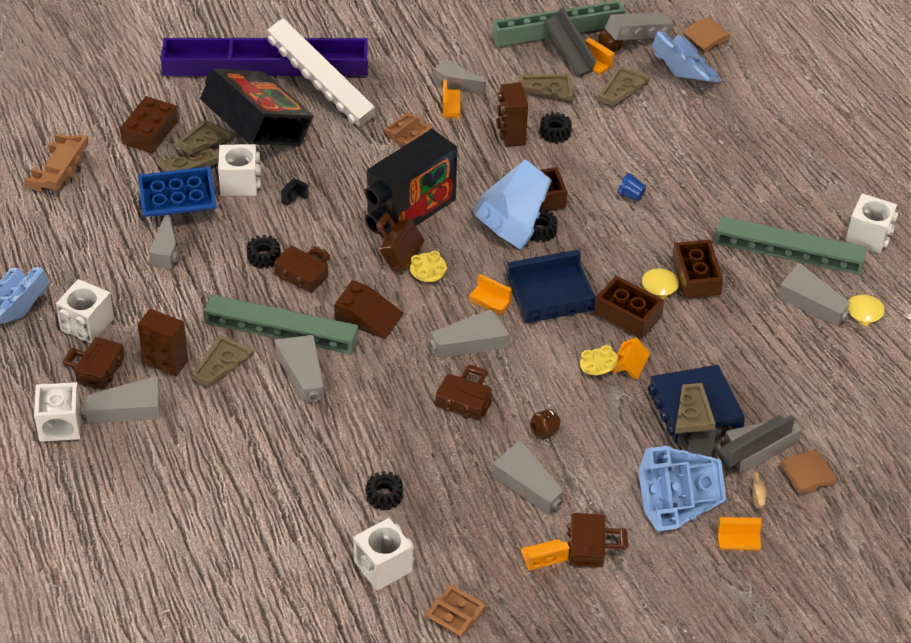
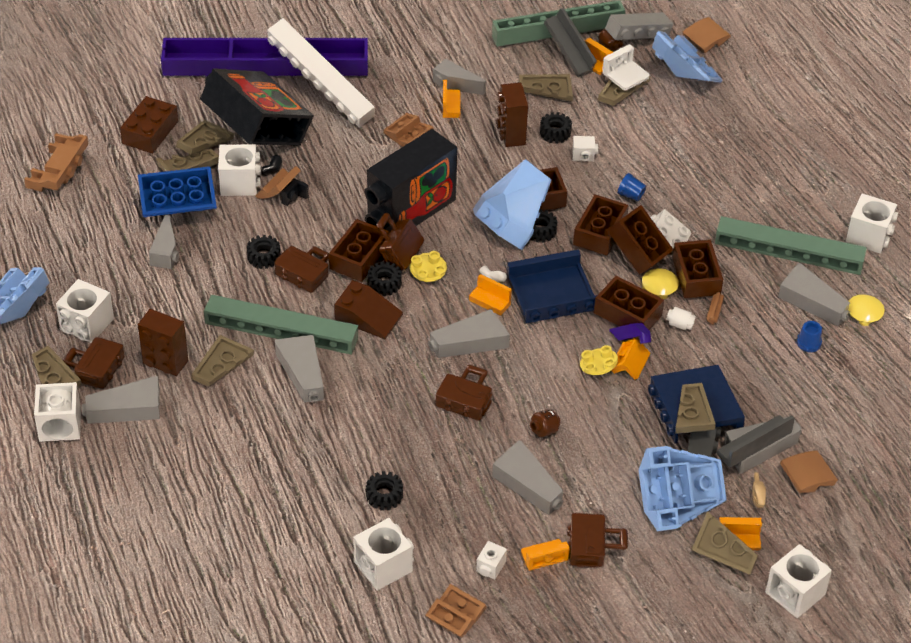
(52, 368): none -> dark tan wing
(274, 165): none -> black arm
(277, 183): none -> medium nougat slope
(357, 250): none -> reddish brown brick
(385, 270): none -> black tyre
(491, 560): none -> white brick
(497, 276): none -> white arm
(584, 148): none -> white brick
(592, 227): none -> reddish brown brick
(622, 69): none -> white bracket
(631, 331): none -> dark purple piece
(640, 239): none -> reddish brown brick
(671, 228): none -> white bracket
(680, 318): none -> white brick
(715, 308): none -> medium nougat axle
(723, 546): none -> dark tan wing
(794, 594): none -> white brick
(810, 337): none -> blue piece

